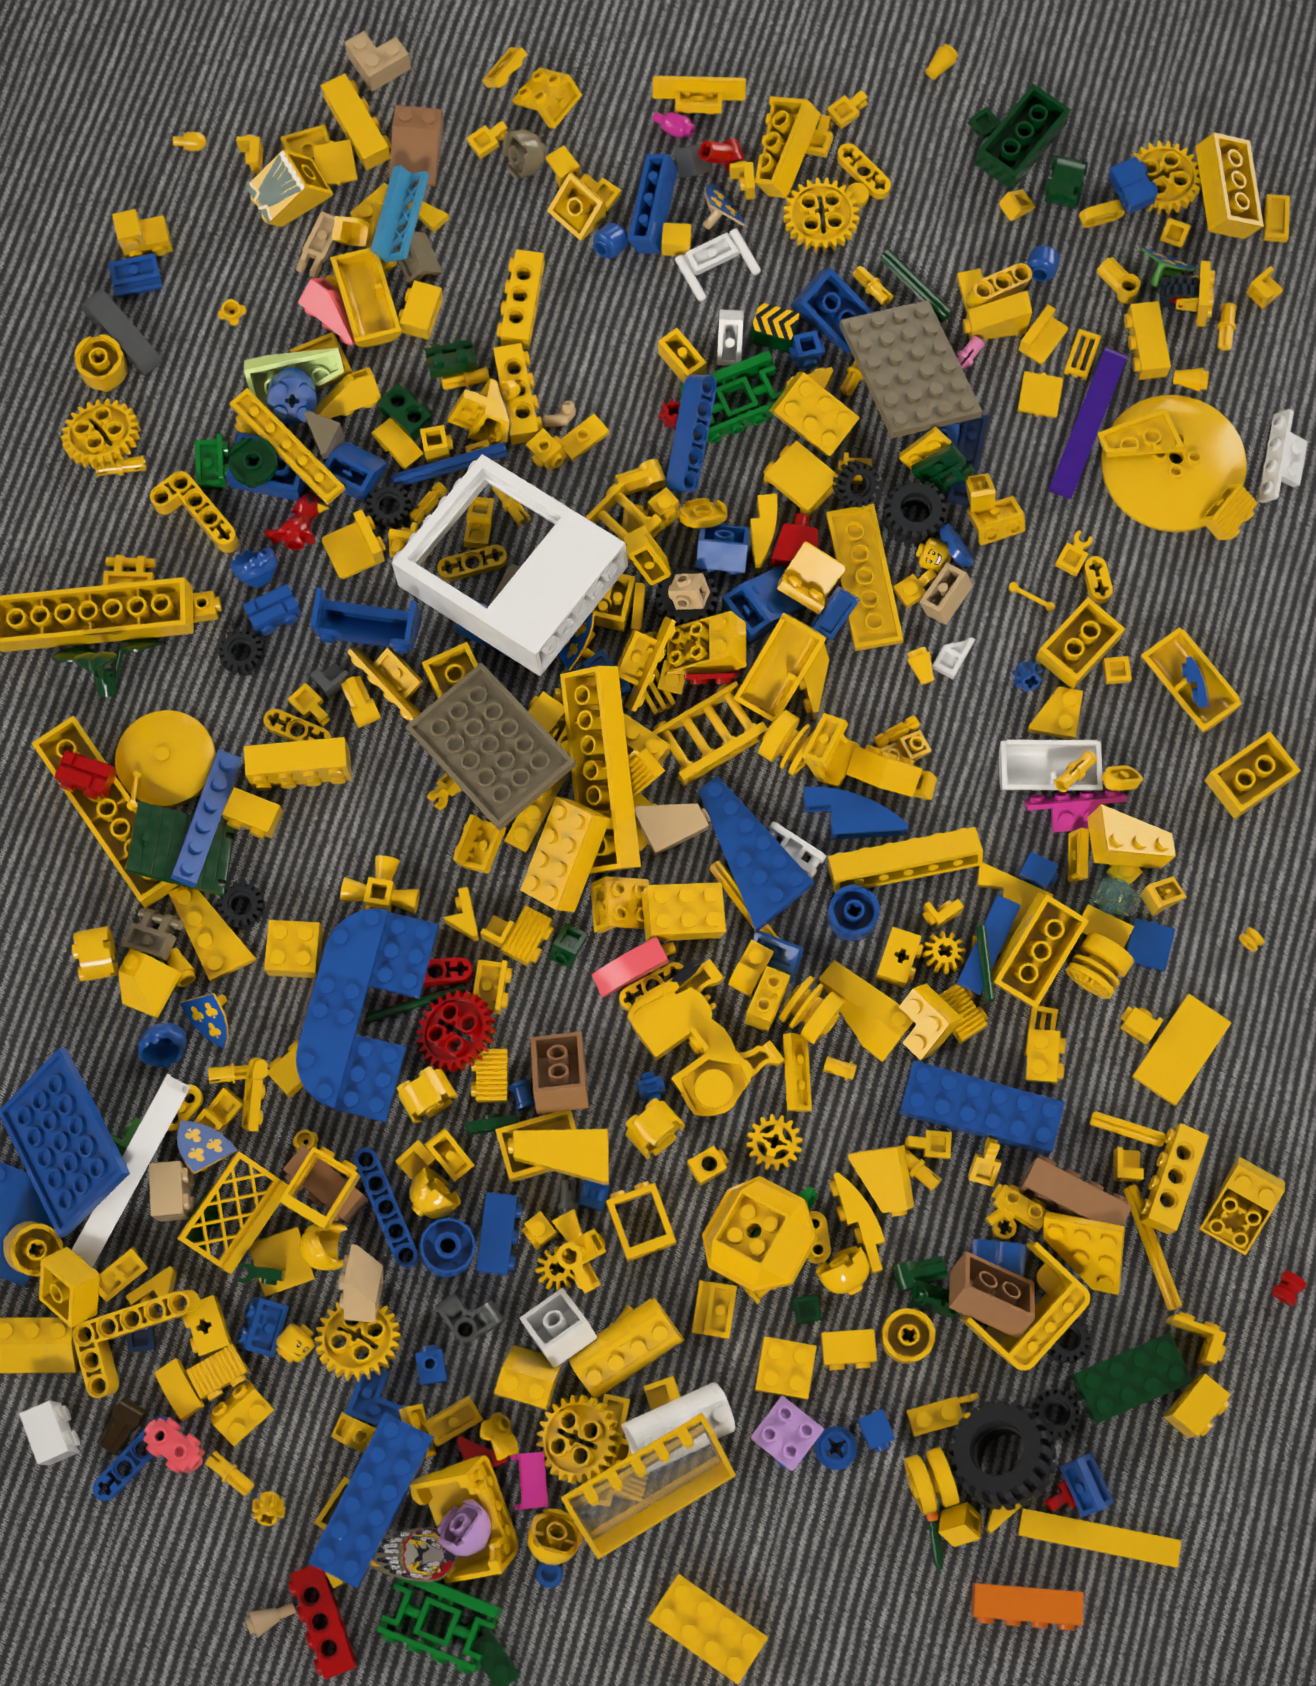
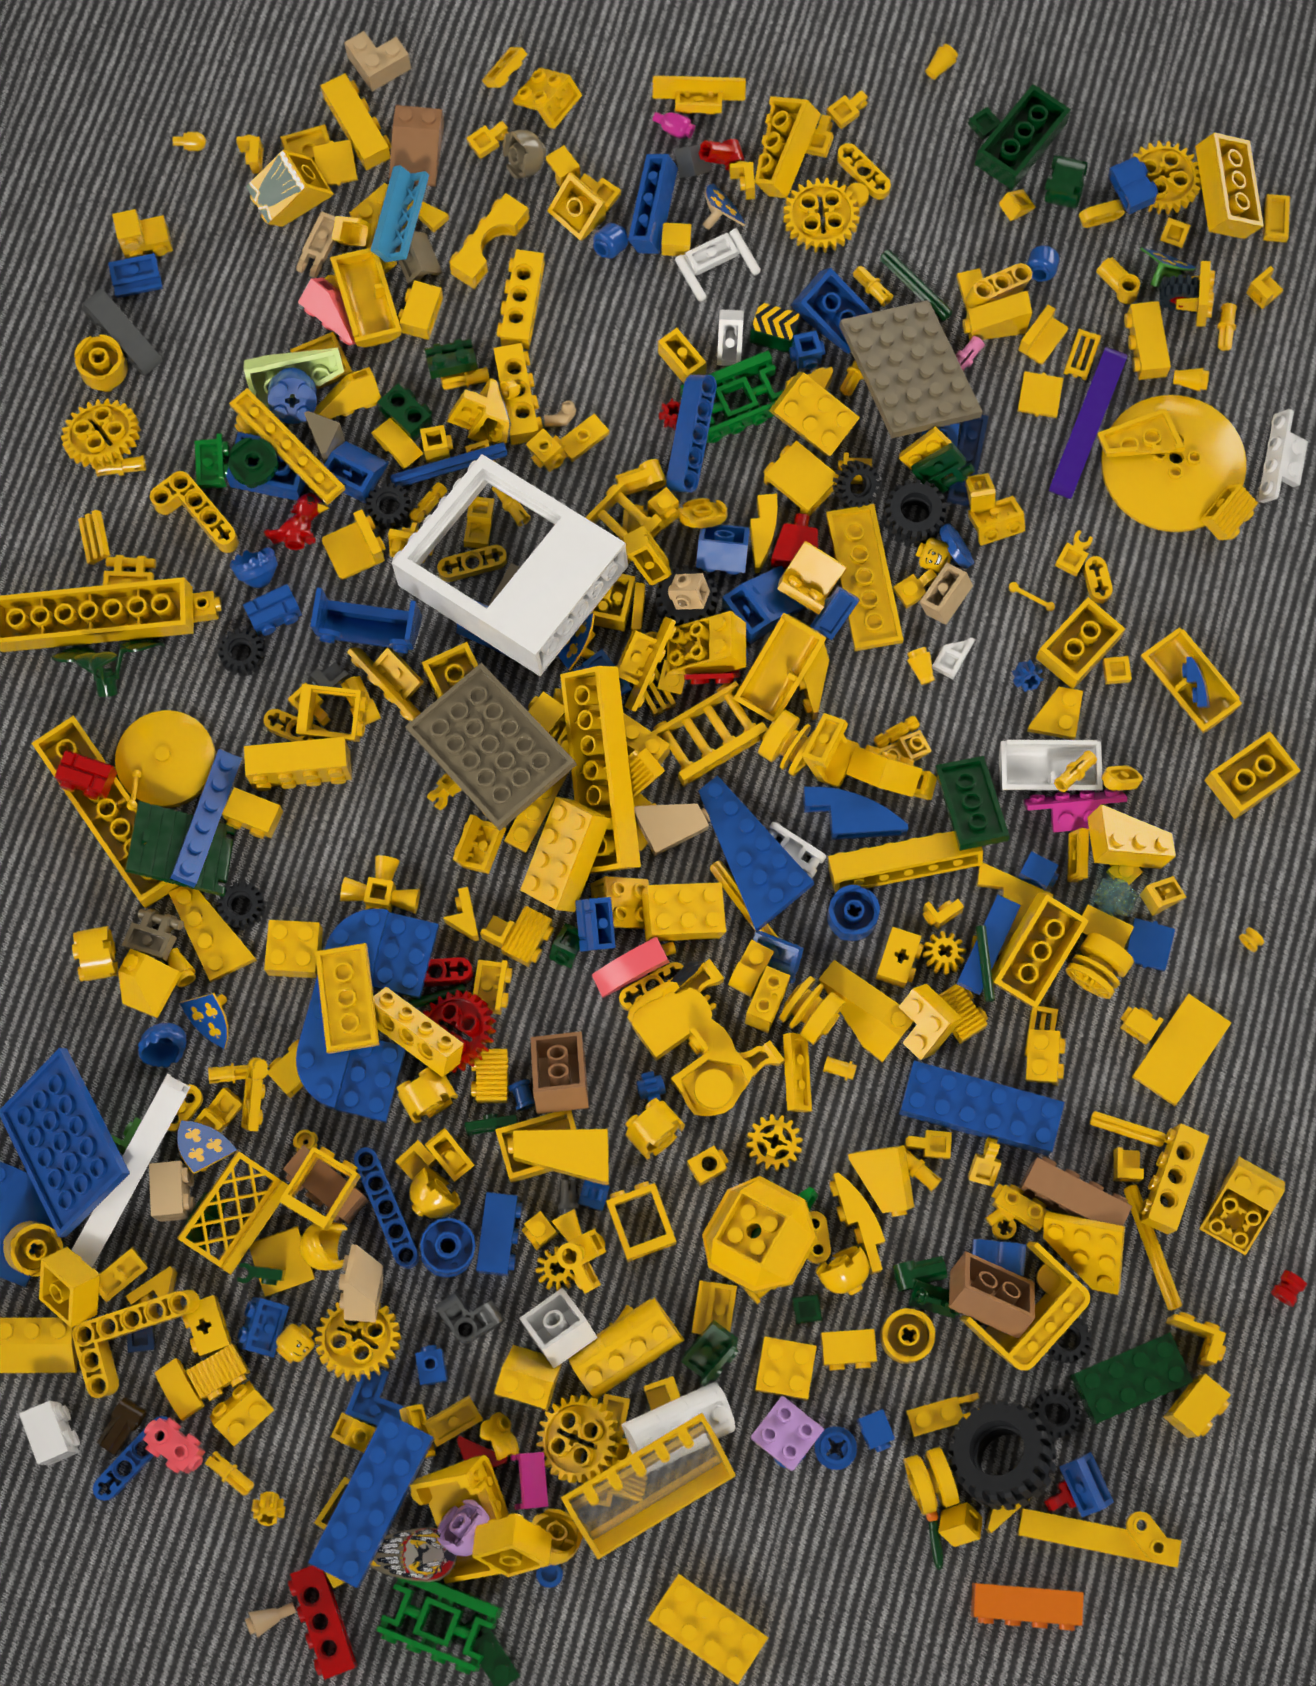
(91, 538): none -> yellow tile
(231, 305): yellow plate -> none
(307, 706): none -> yellow window
(347, 998): none -> yellow tile
(416, 1032): none -> yellow brick
(505, 218): none -> yellow arch
(512, 1545): none -> yellow brick
(595, 924): none -> blue brick
(711, 1352): none -> dark green bracket
(972, 803): none -> dark green plate
(1148, 1537): none -> yellow plate

